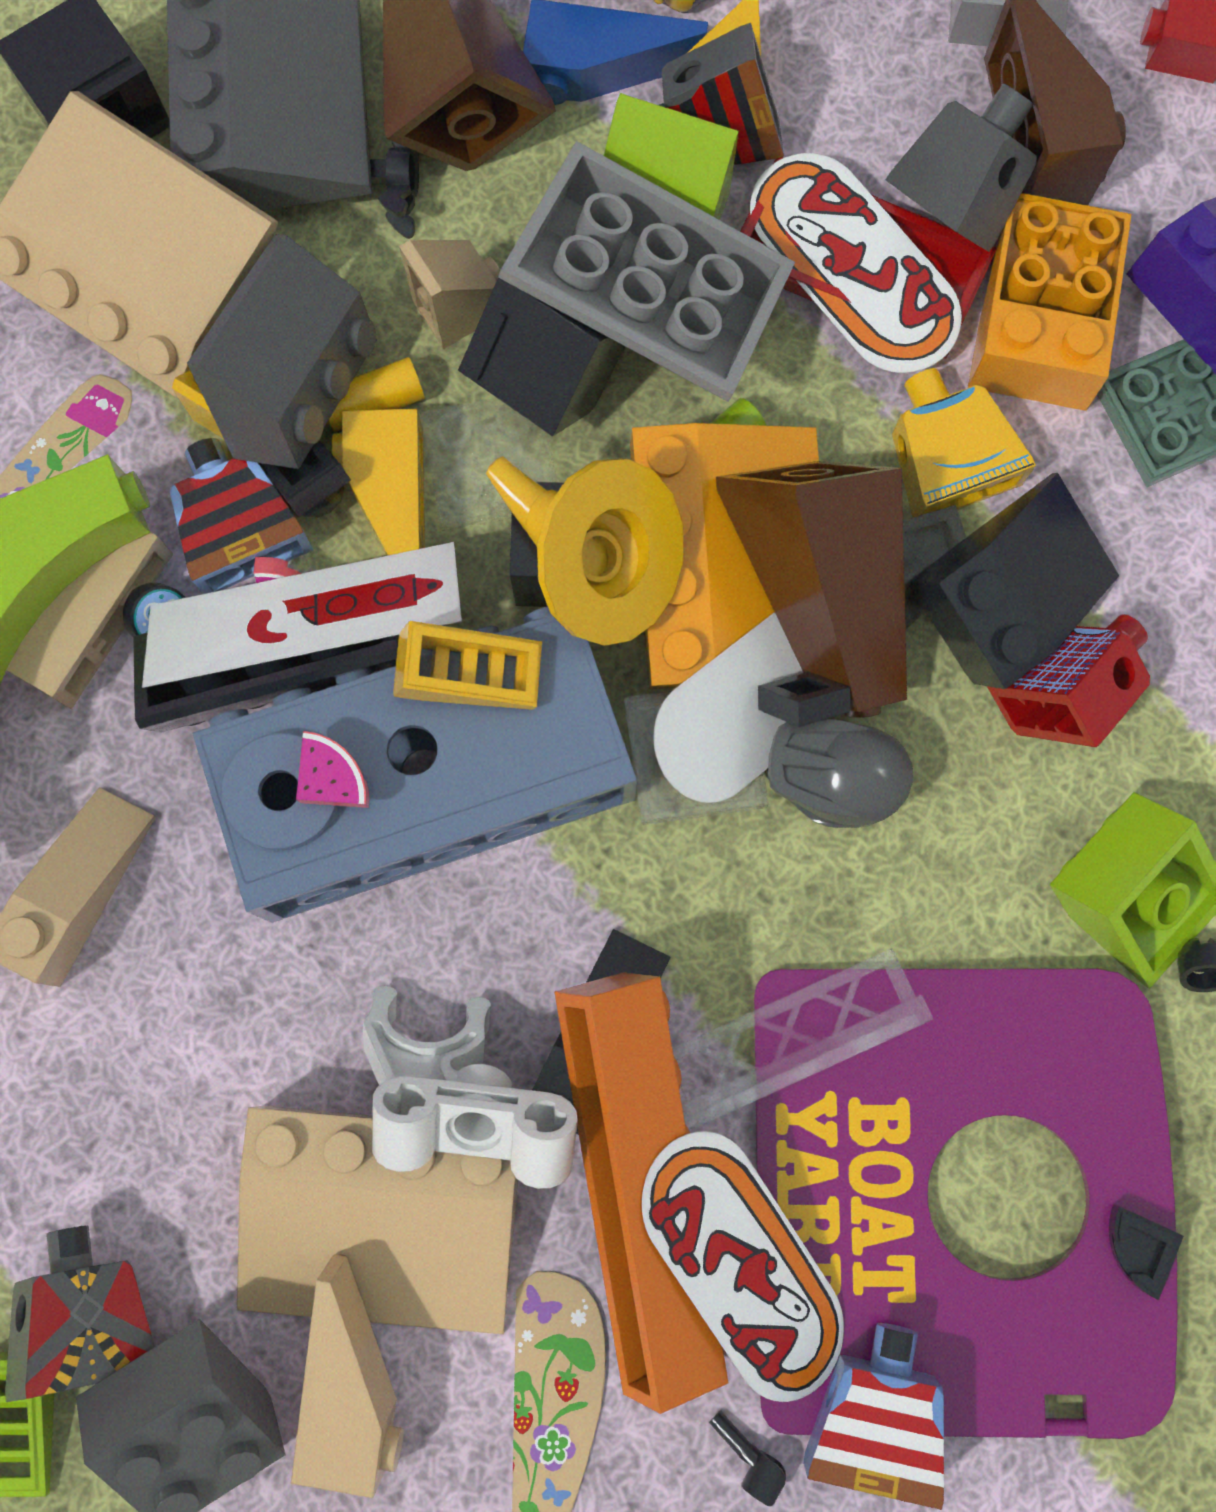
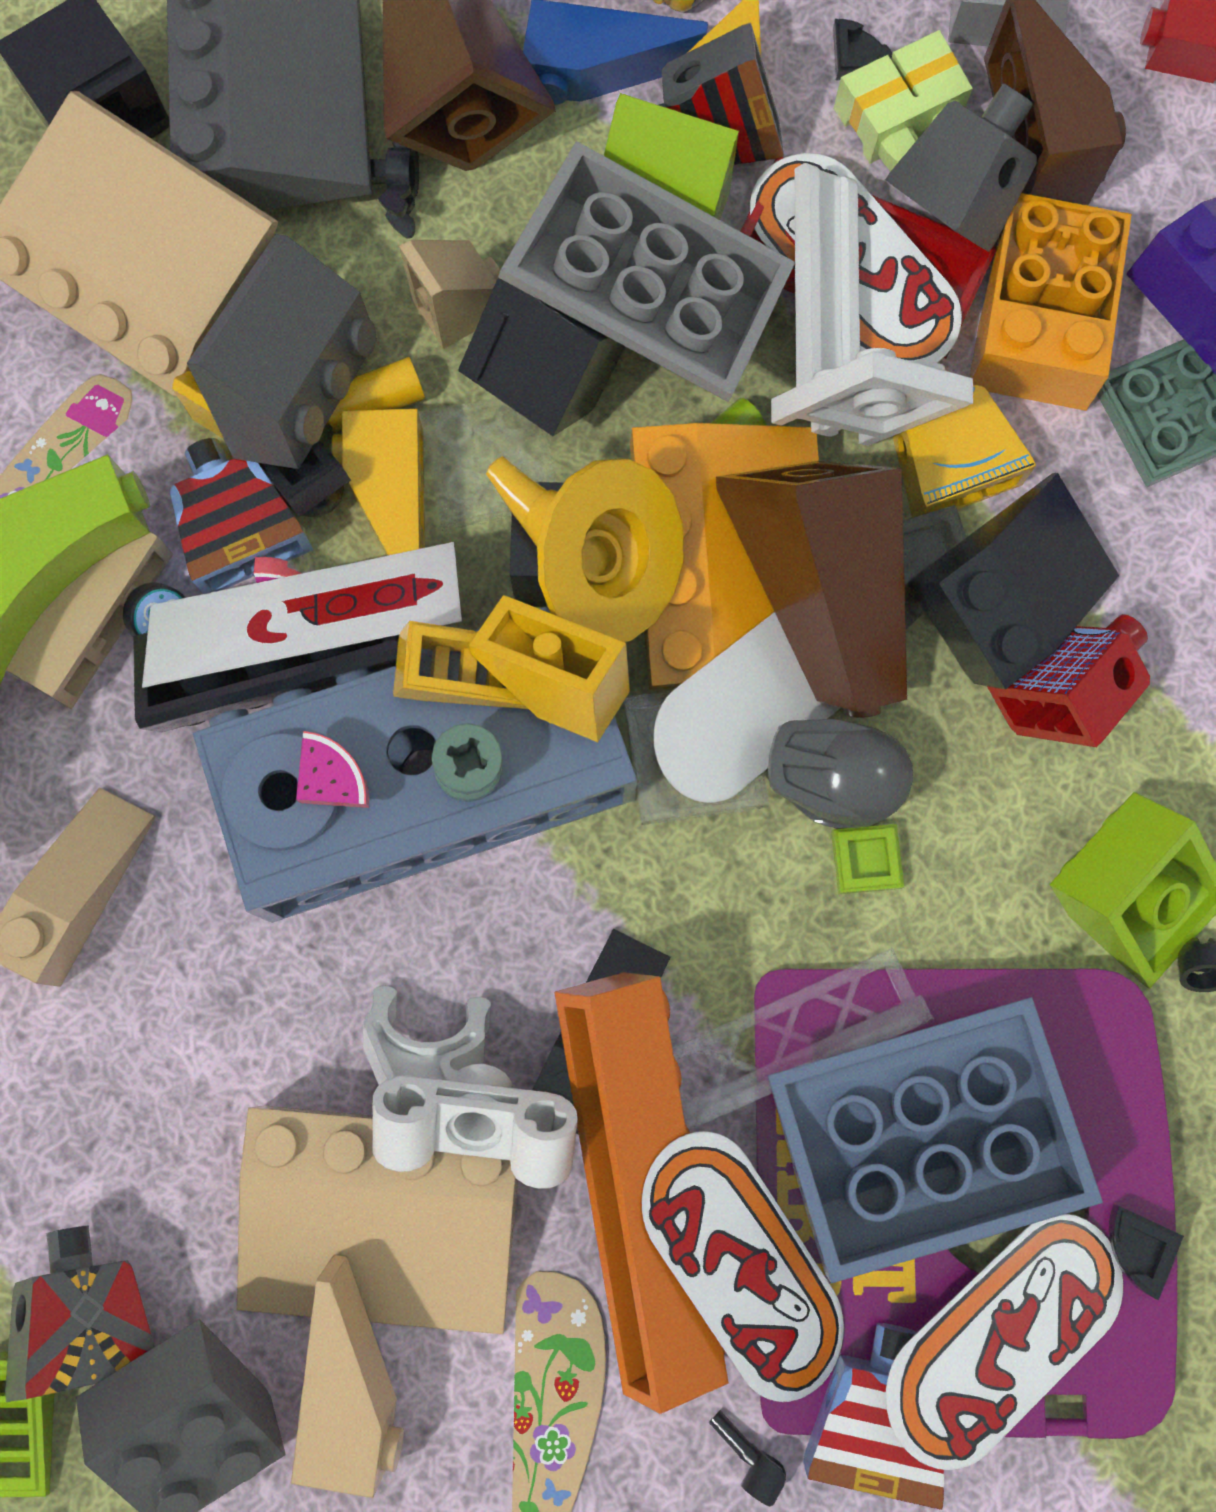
(464, 776): none -> sand green wheel
(554, 666): none -> yellow slope
(804, 698): black tile -> none
(835, 380): none -> white bracket
(854, 47): none -> black tile
(867, 859): none -> lime tile
(900, 96): none -> yellowish green hips
(932, 1140): none -> sand blue slope
(1003, 1342): none -> sticker

